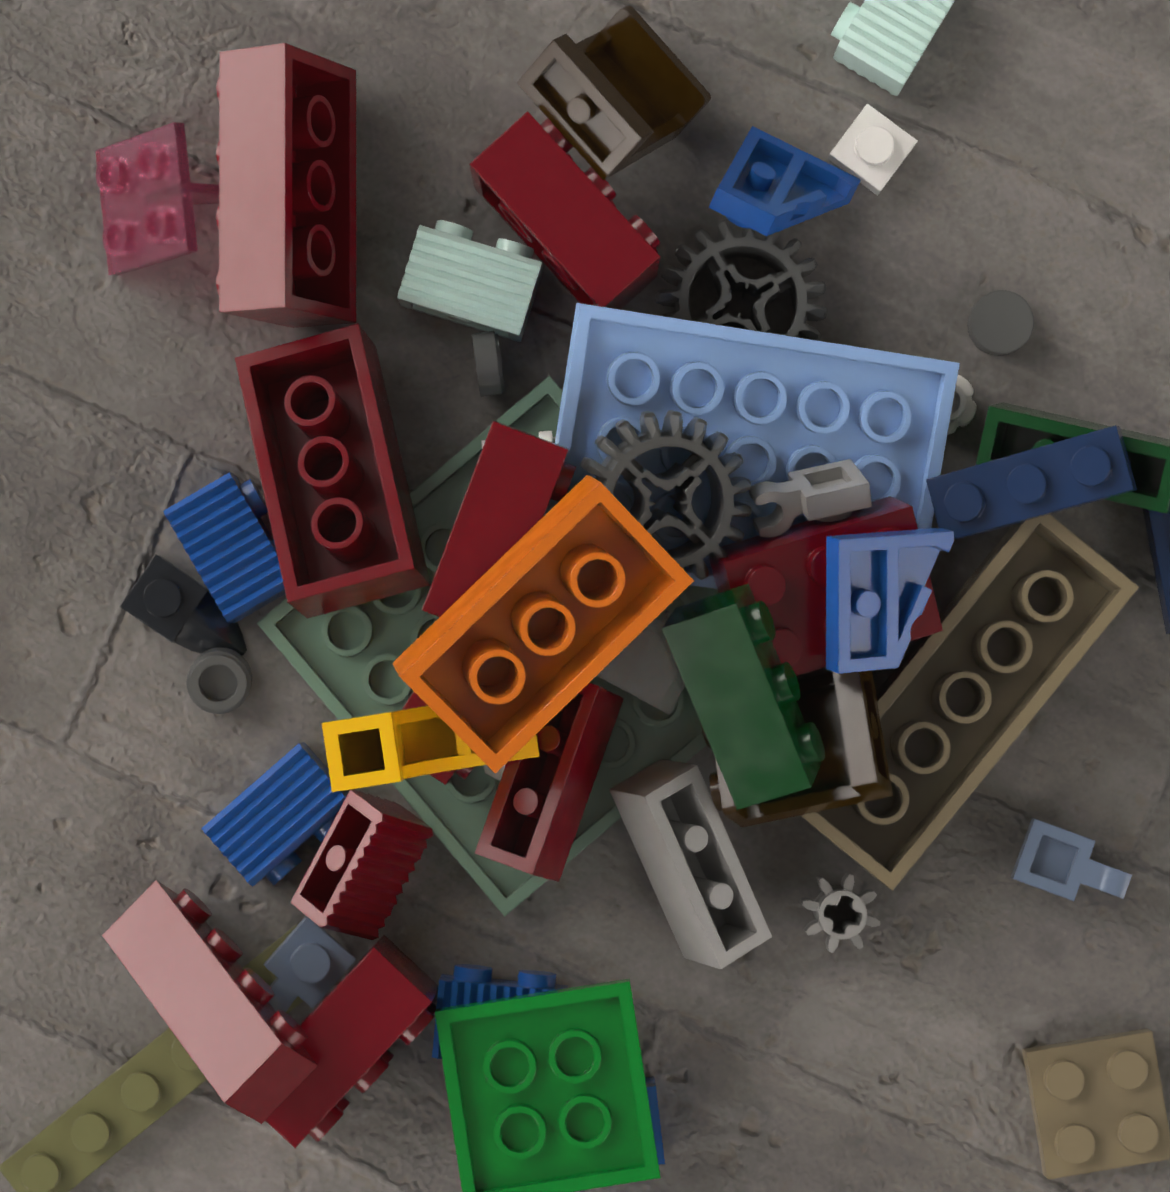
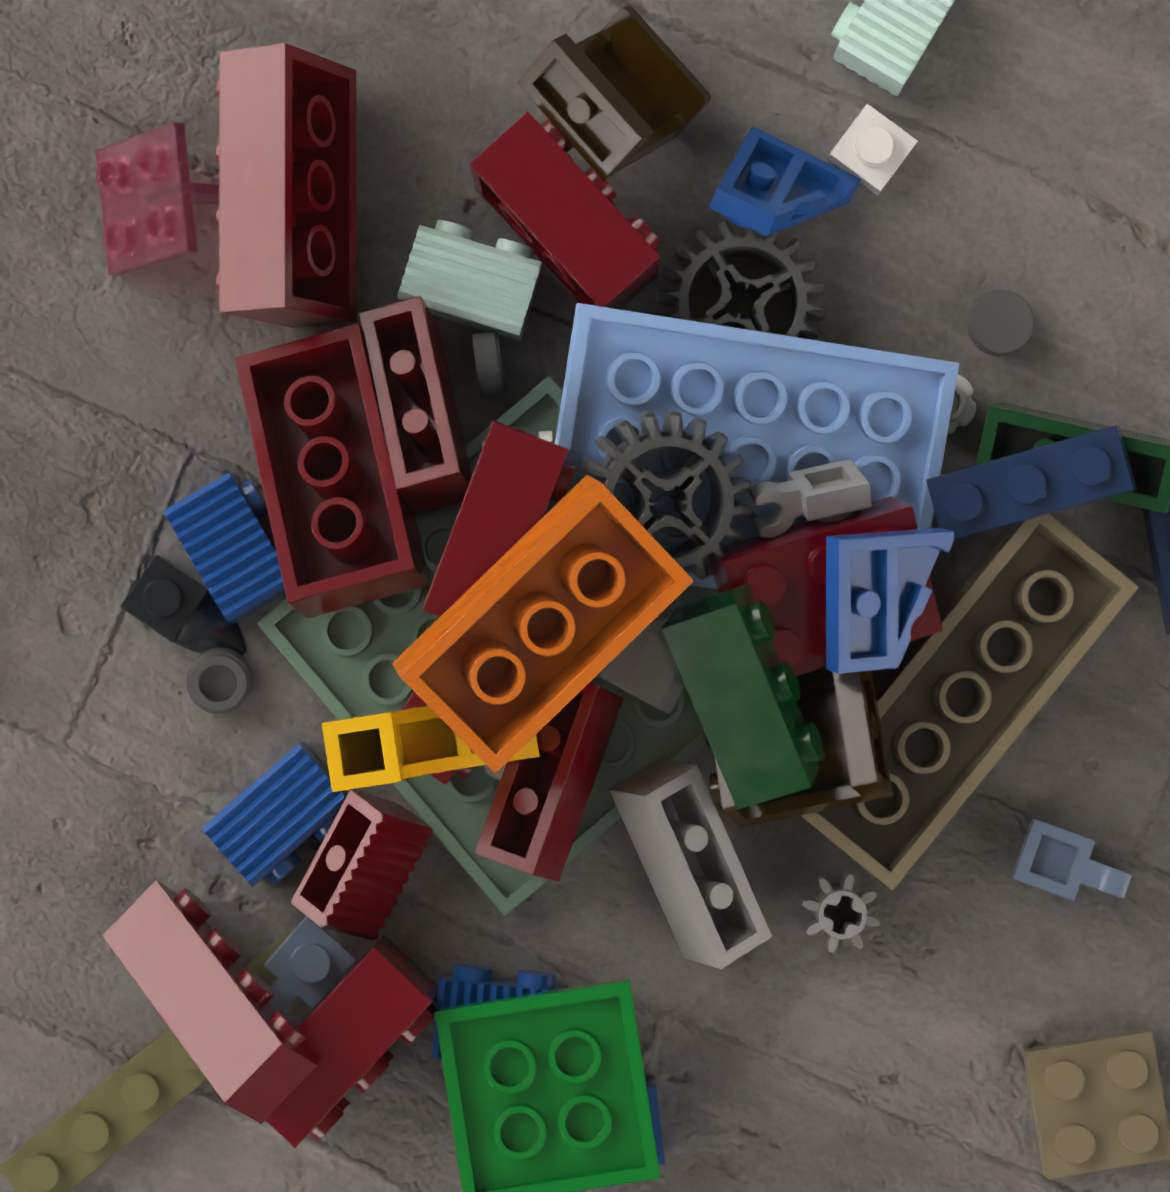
(416, 405): none -> dark red brick

